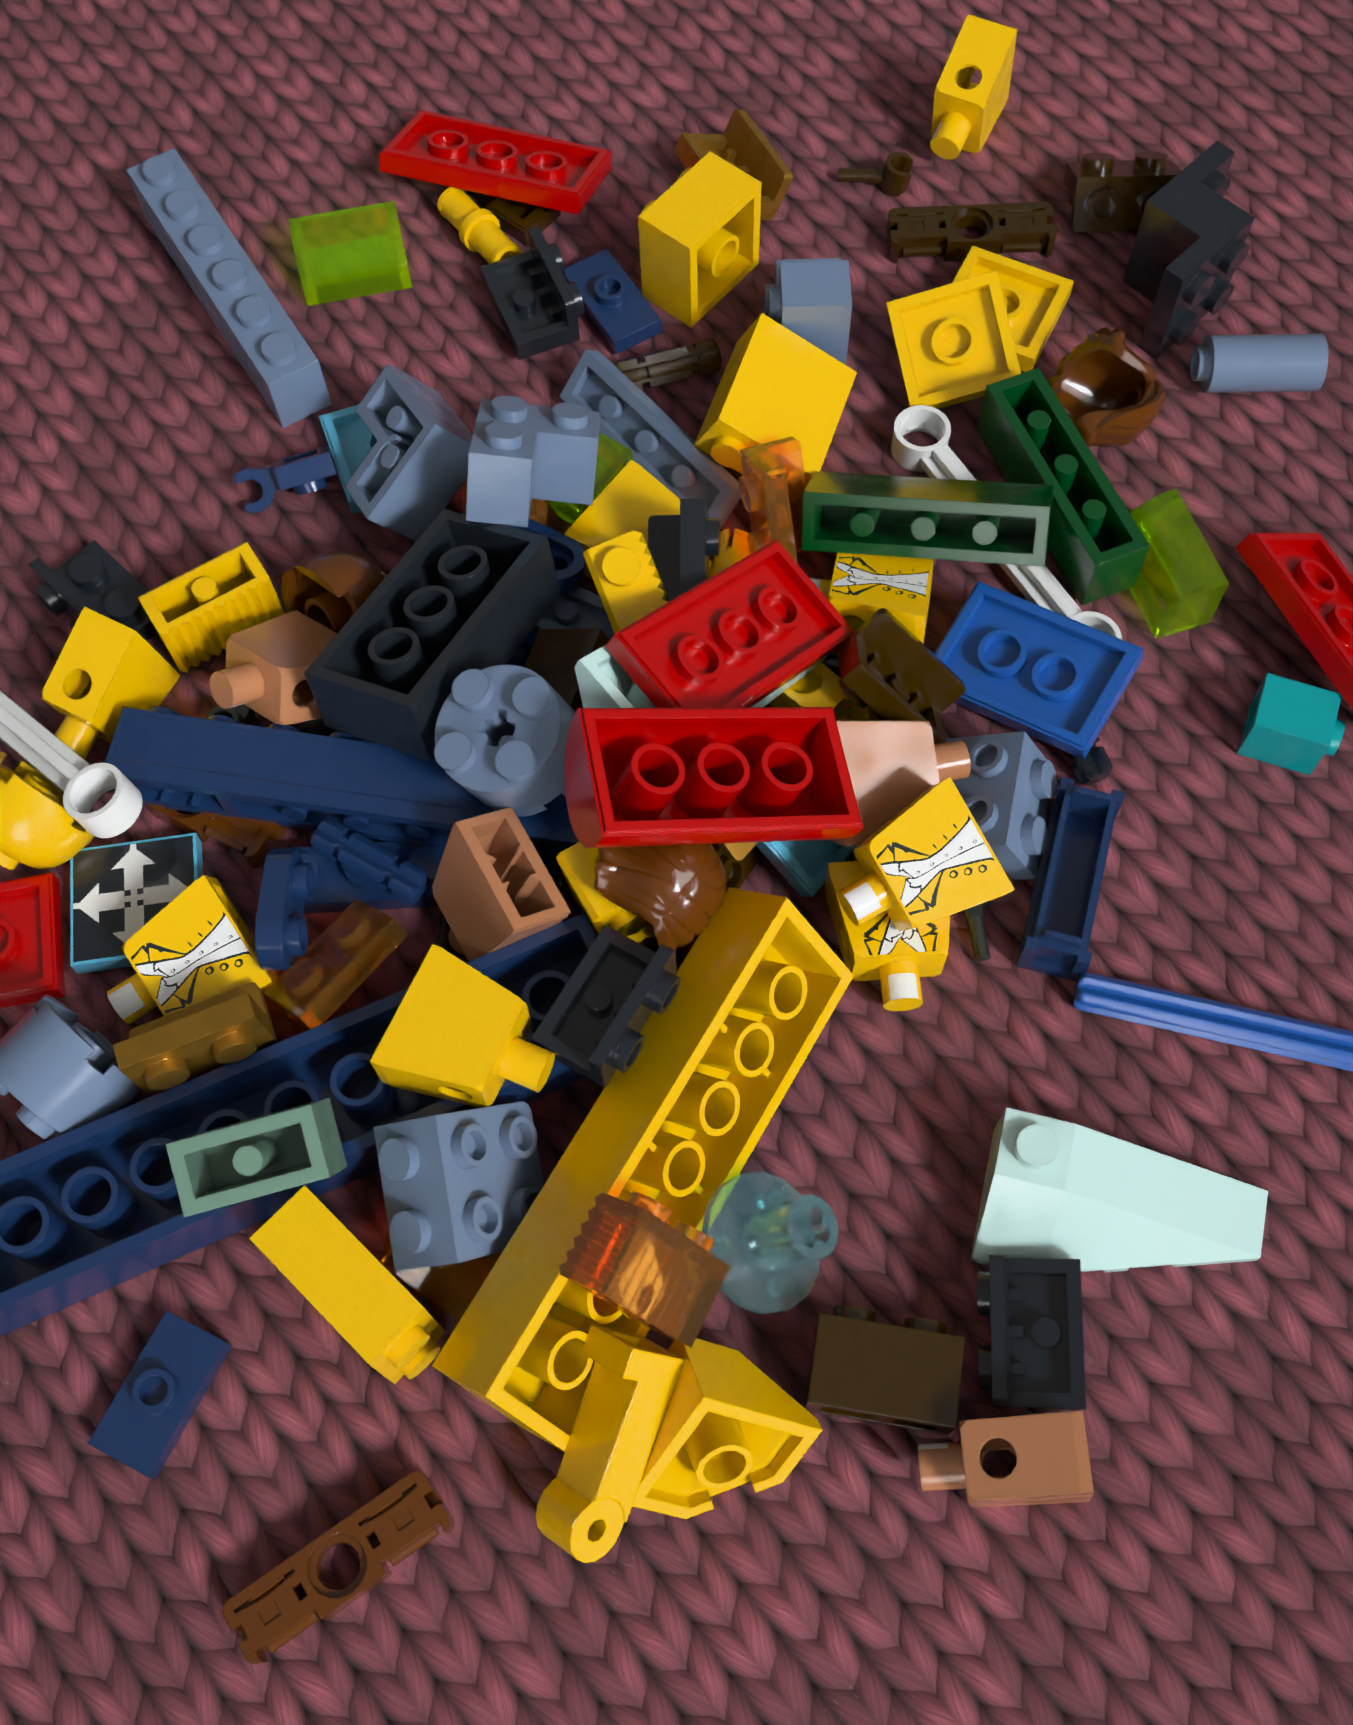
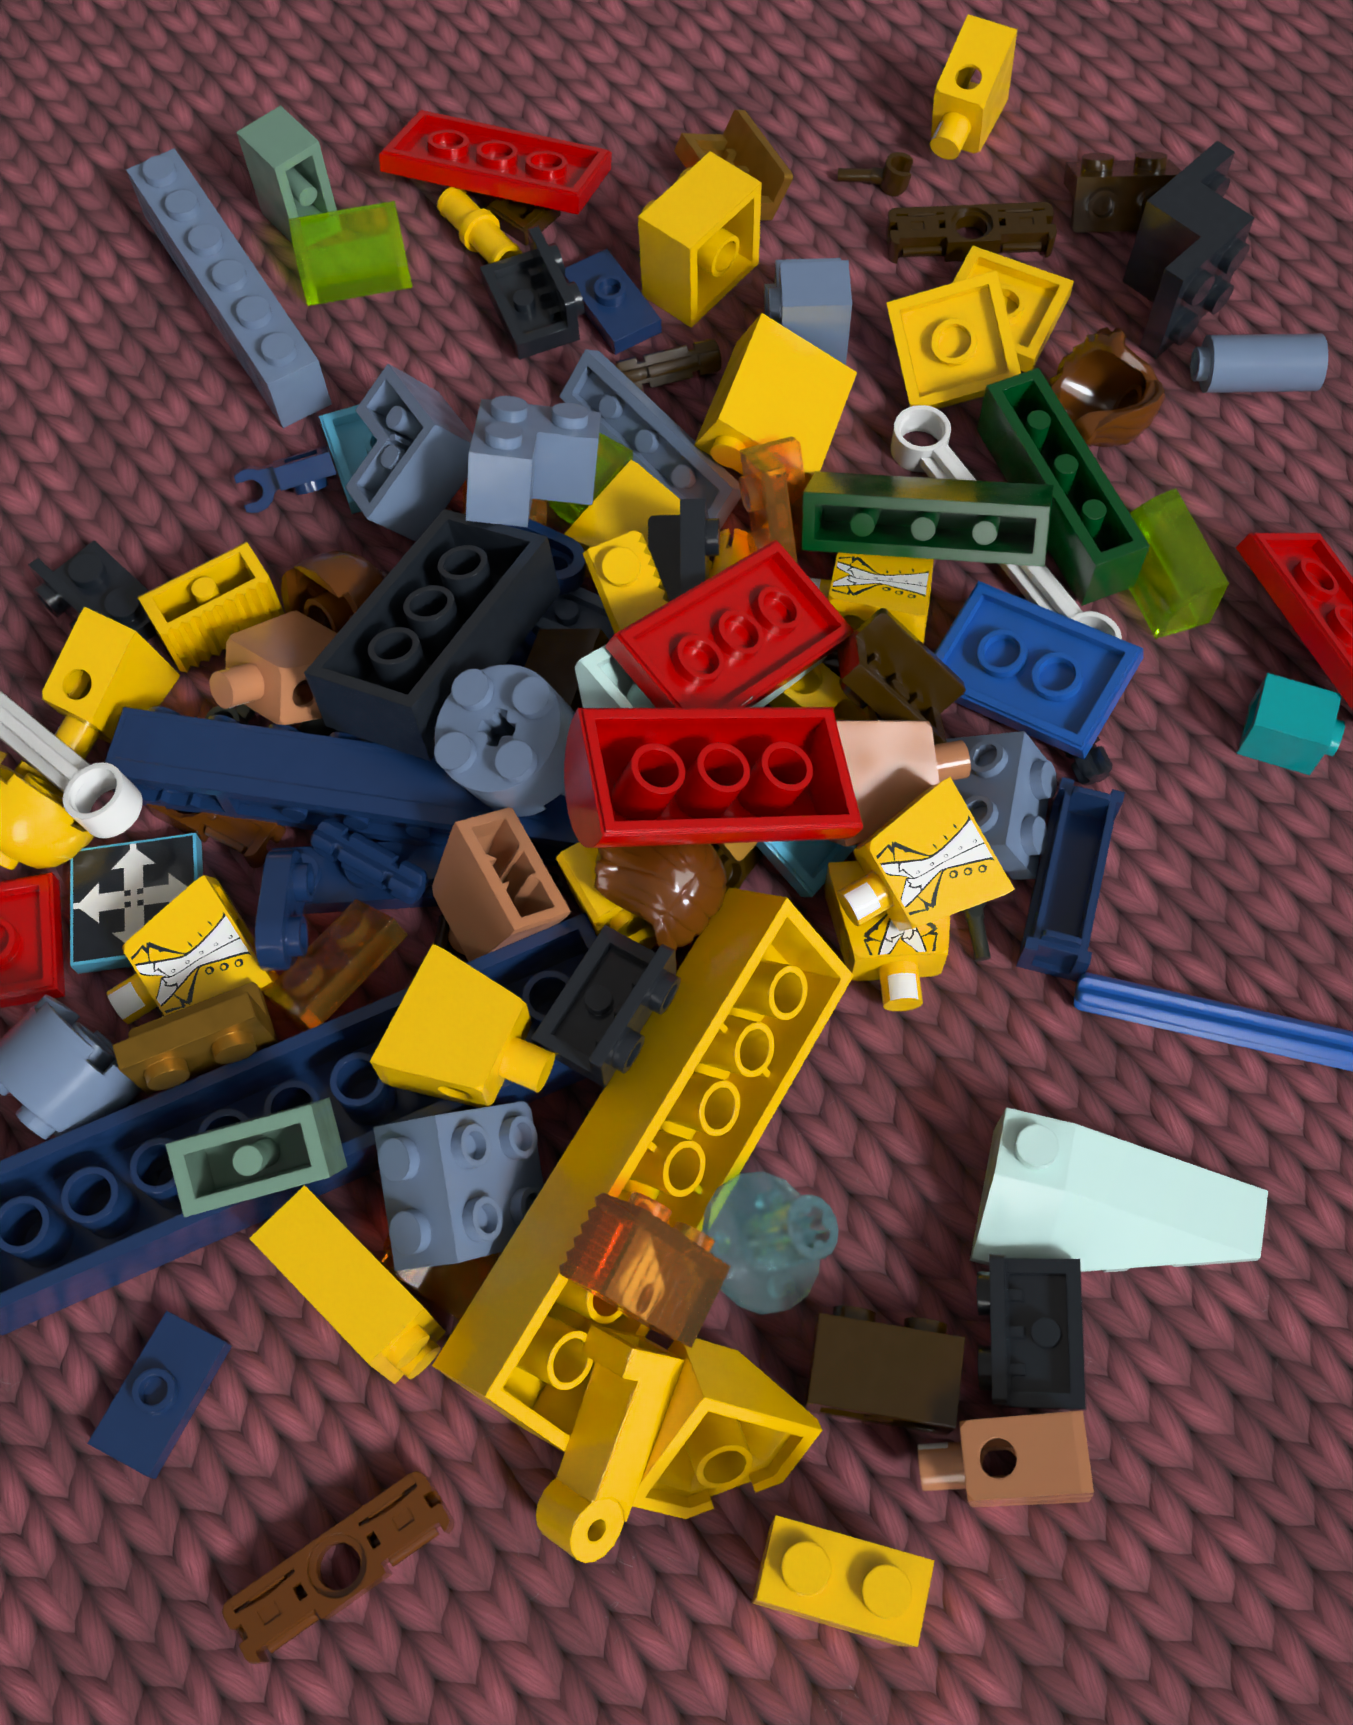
(285, 169): none -> sand green brick
(844, 1582): none -> yellow brick

